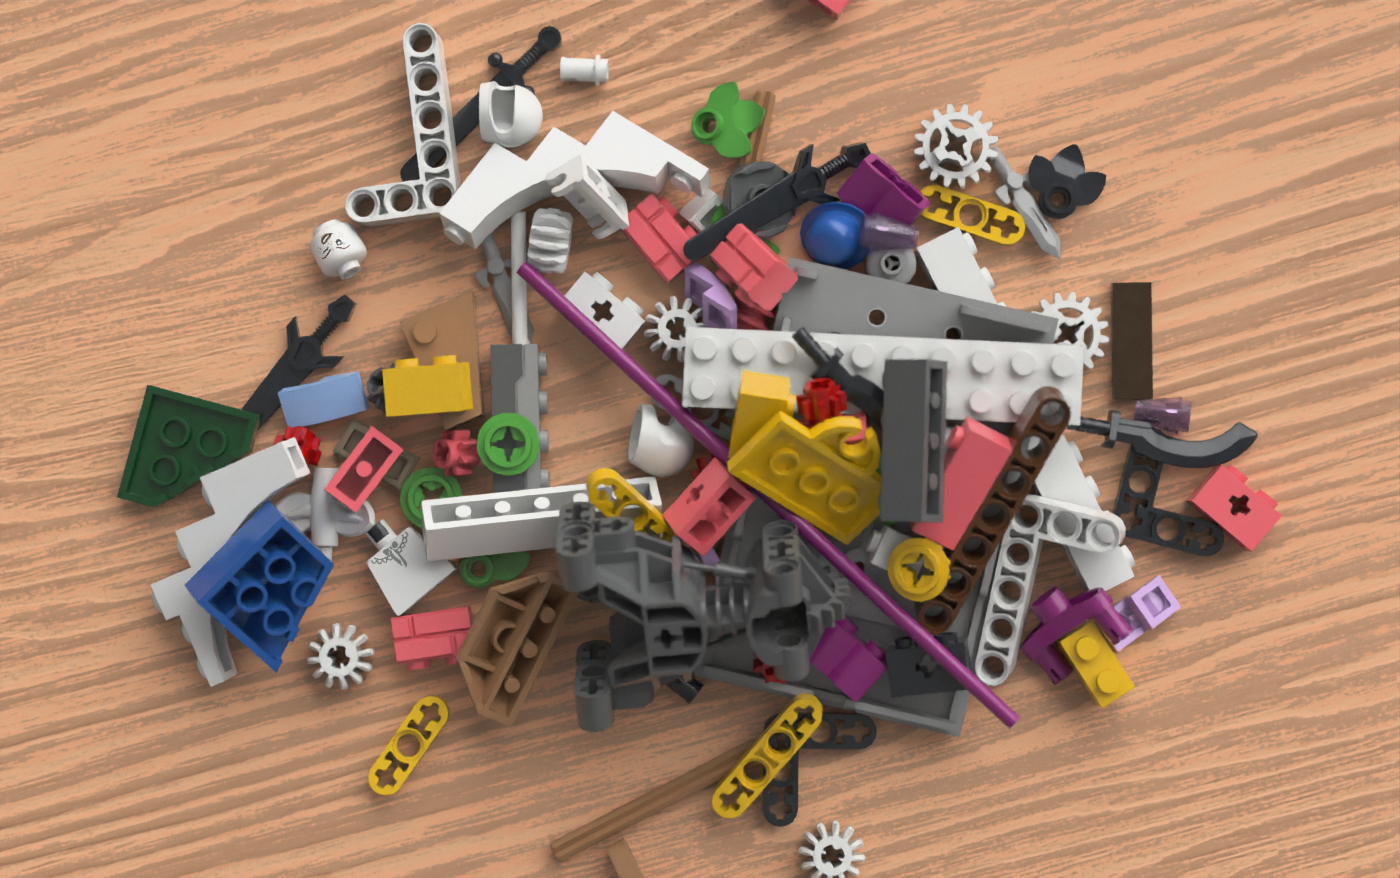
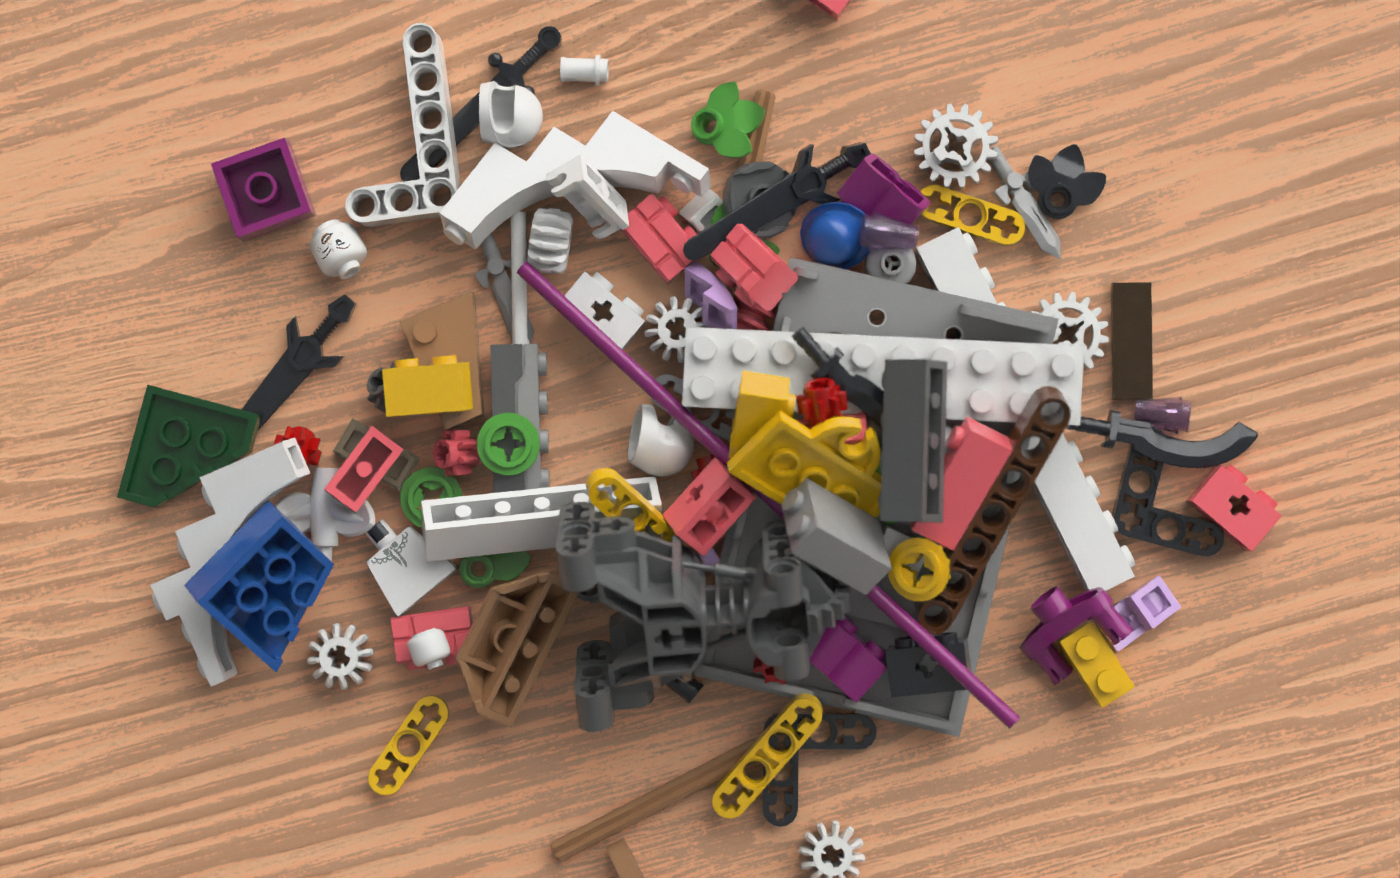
(263, 189): none -> magenta brick
(323, 400): light blue slope -> none
(429, 648): none -> white piece
(835, 536): none -> light grey brick
(1024, 573): white beam -> none

